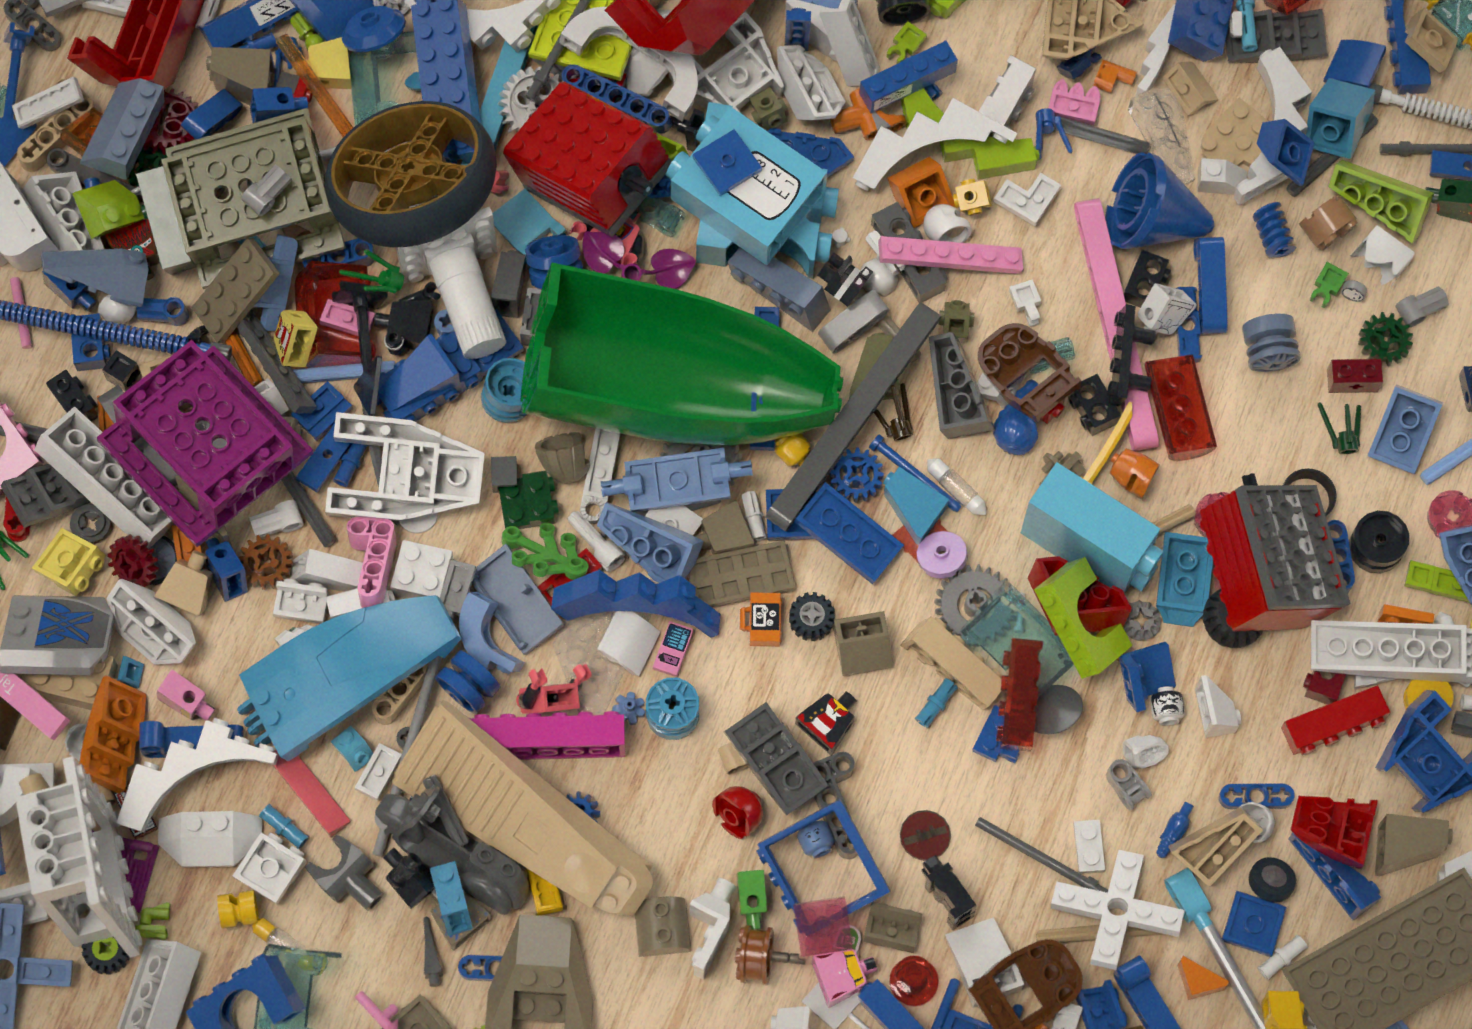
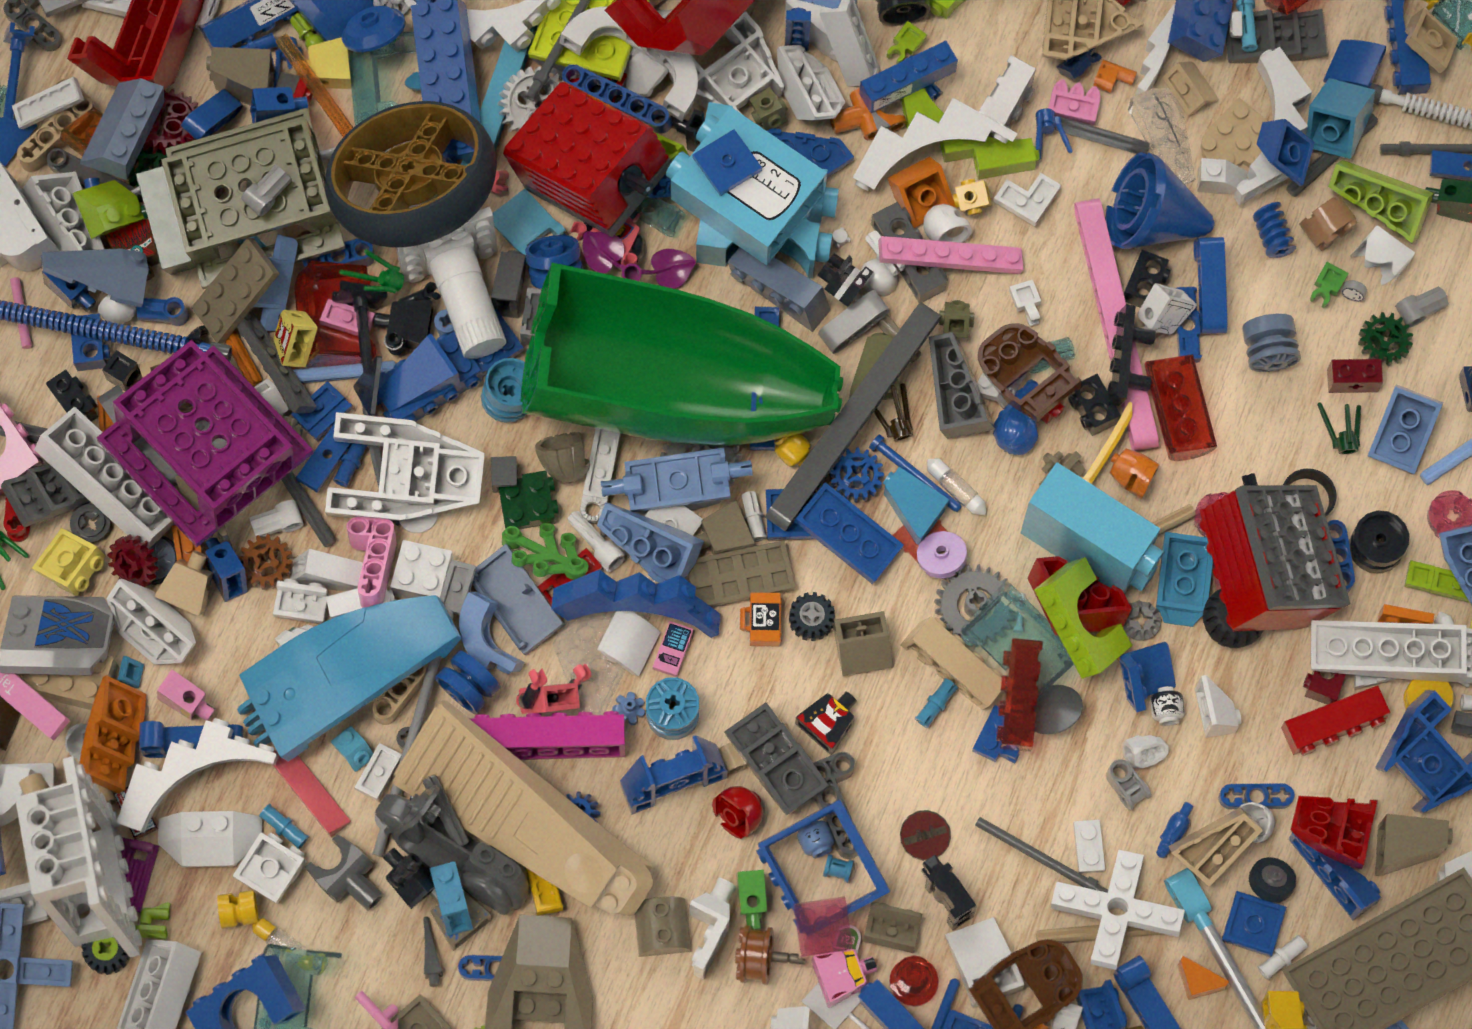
(645, 784): none -> blue wedge
(838, 868): none -> dark azure bush

